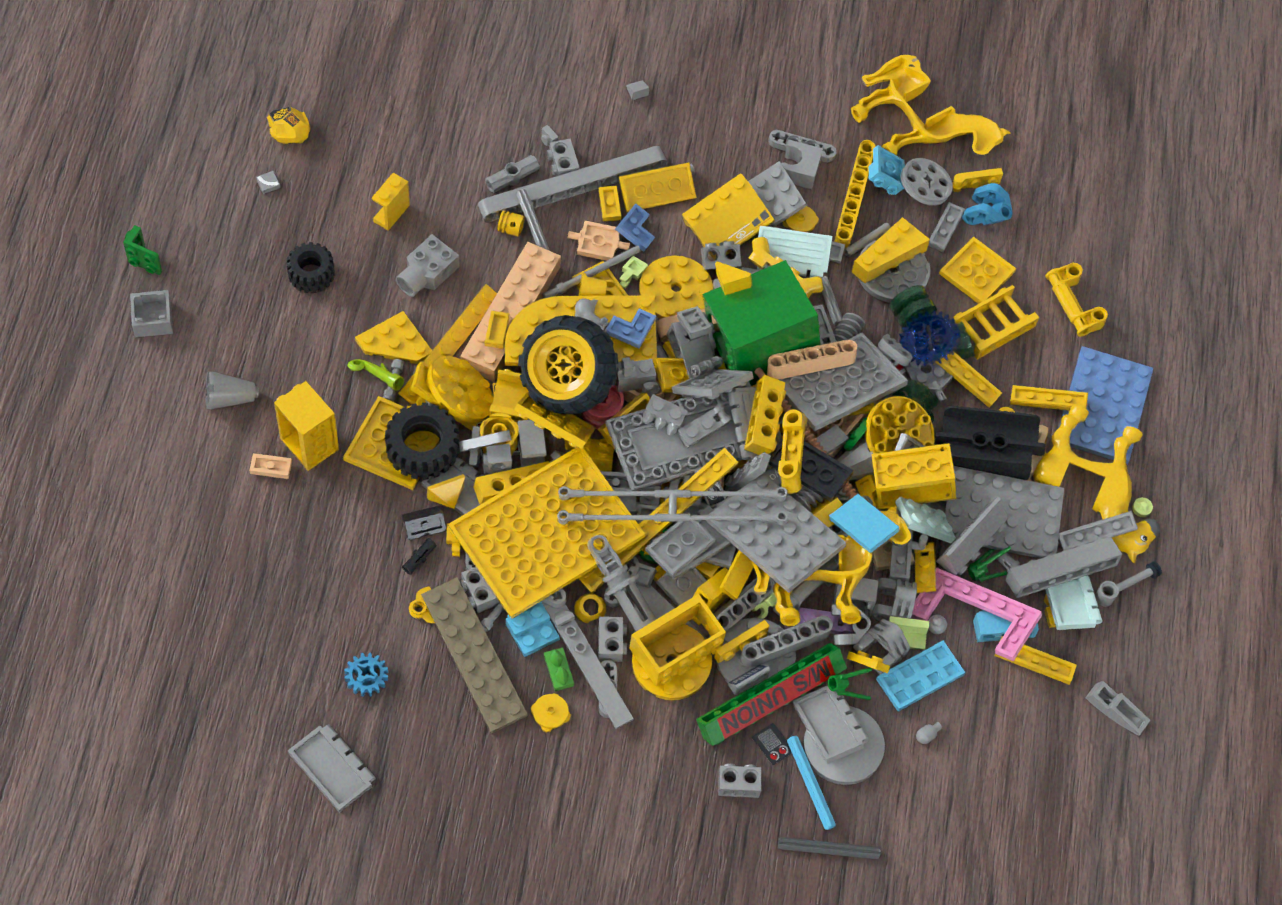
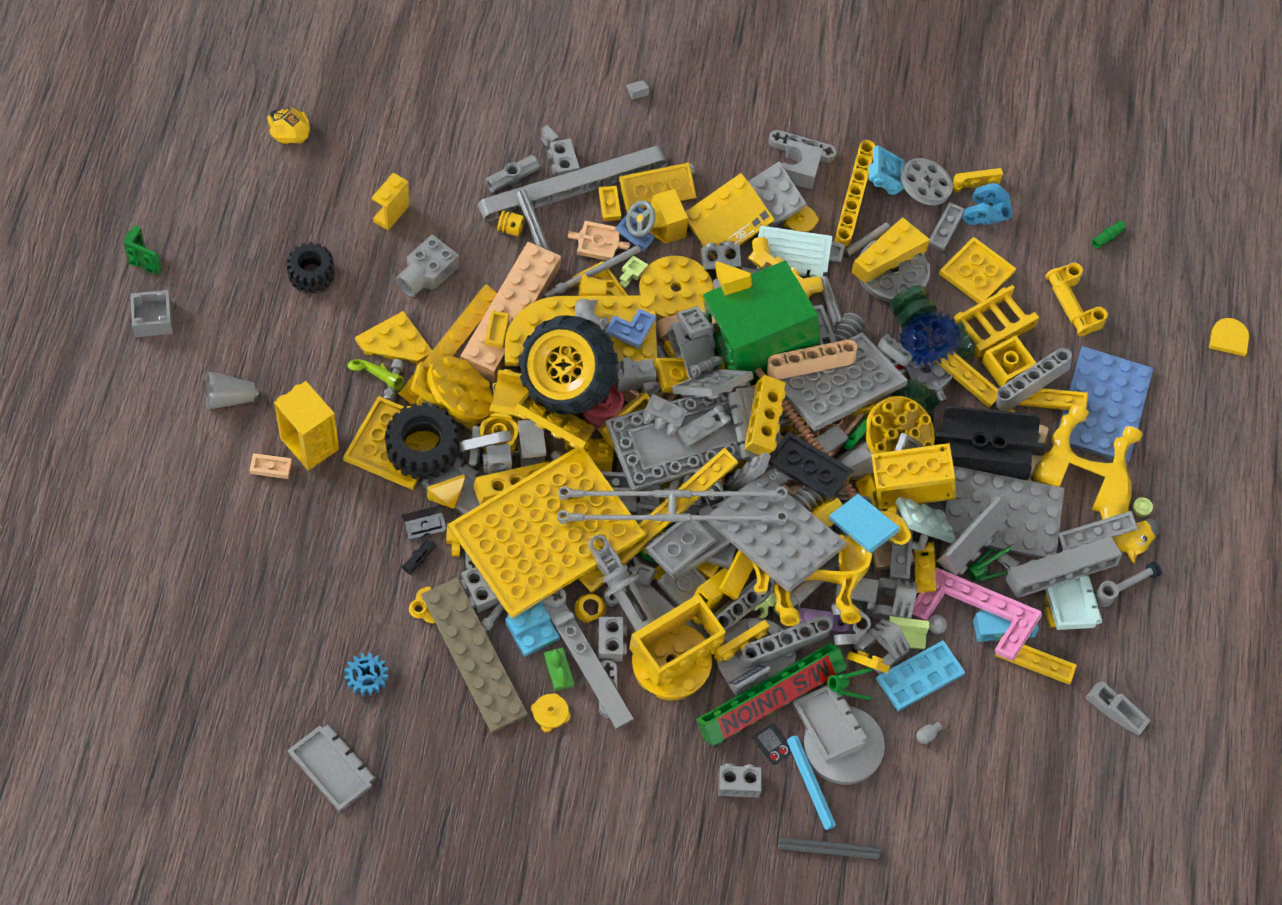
(268, 182): light grey tile -> none
(662, 218): none -> yellow piece
(792, 450): yellow plate -> none
(907, 84): yellow animal -> none
(1007, 360): none -> yellow brick
(1033, 379): none -> light grey beam
(1108, 234): none -> green pin
(1230, 337): none -> yellow tile

